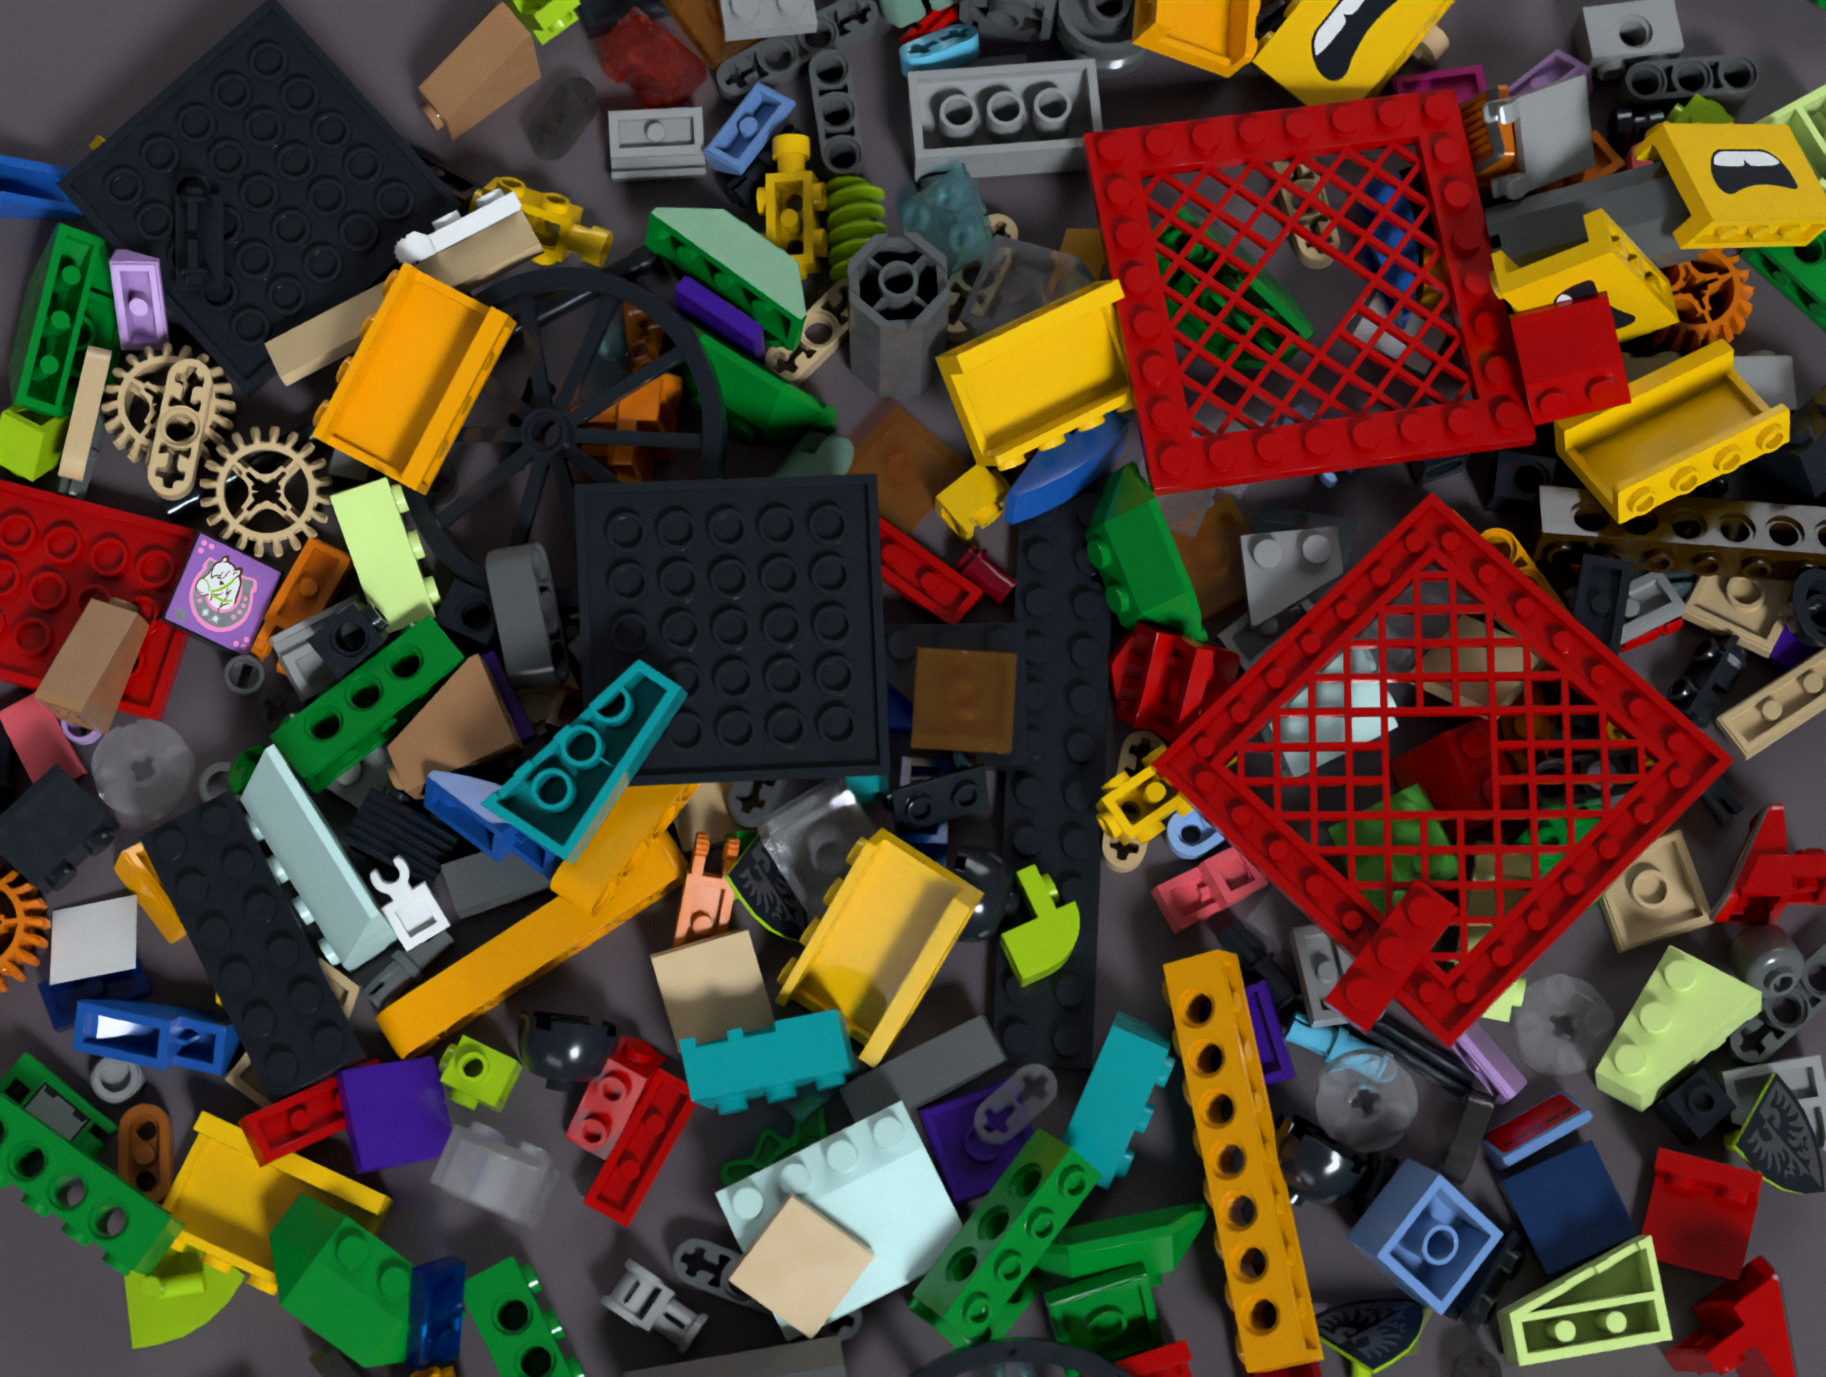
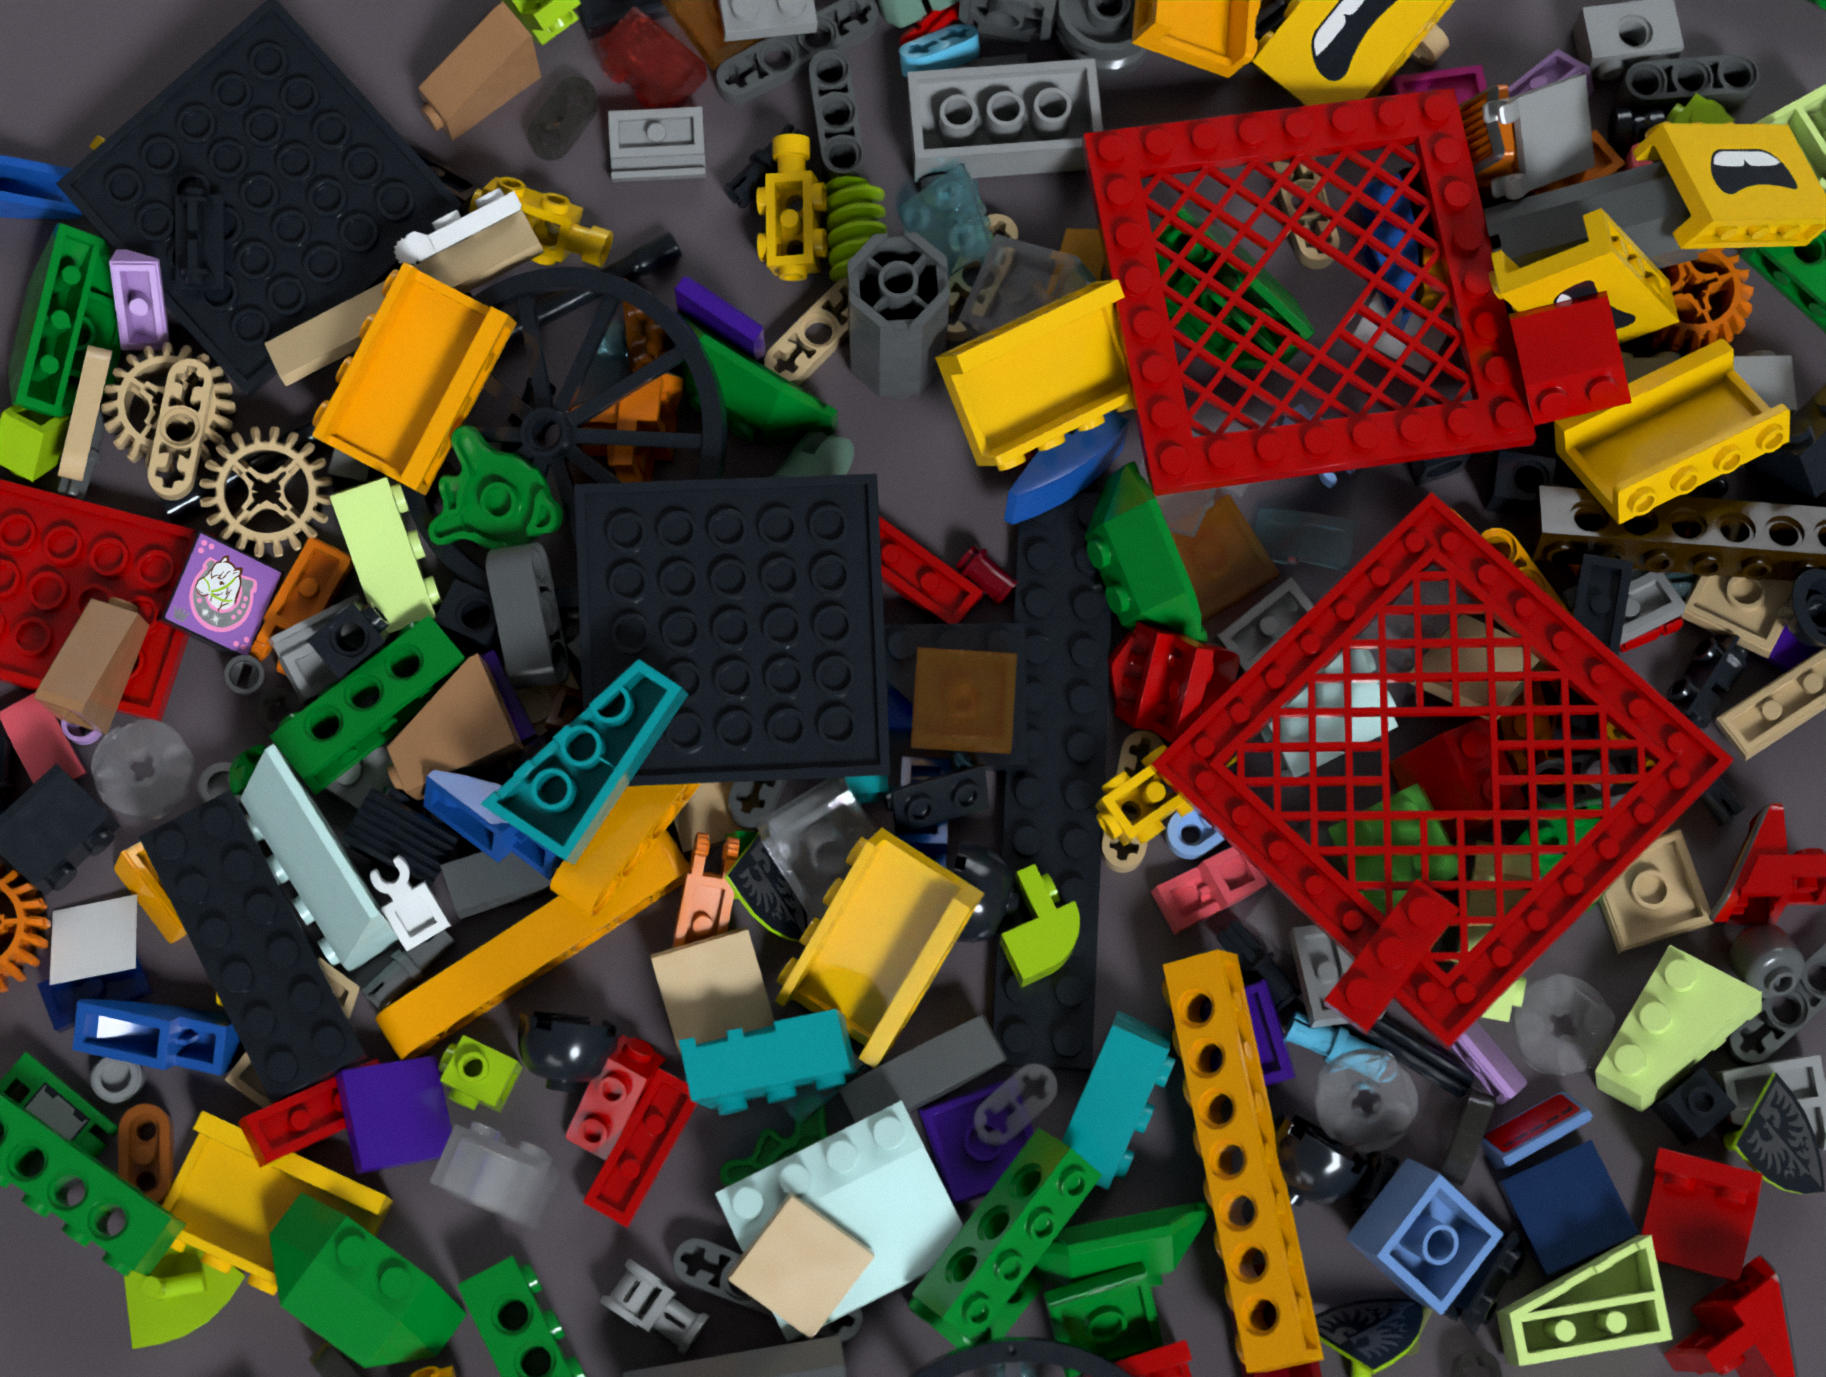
(435, 1312): clear blue plate -> none
(494, 499): none -> green tile
(734, 265): wedge -> none
(748, 129): medium blue slope -> none
(909, 469): clear orange plate -> none
(972, 501): yellow brick -> none
(1286, 569): light grey wing -> none

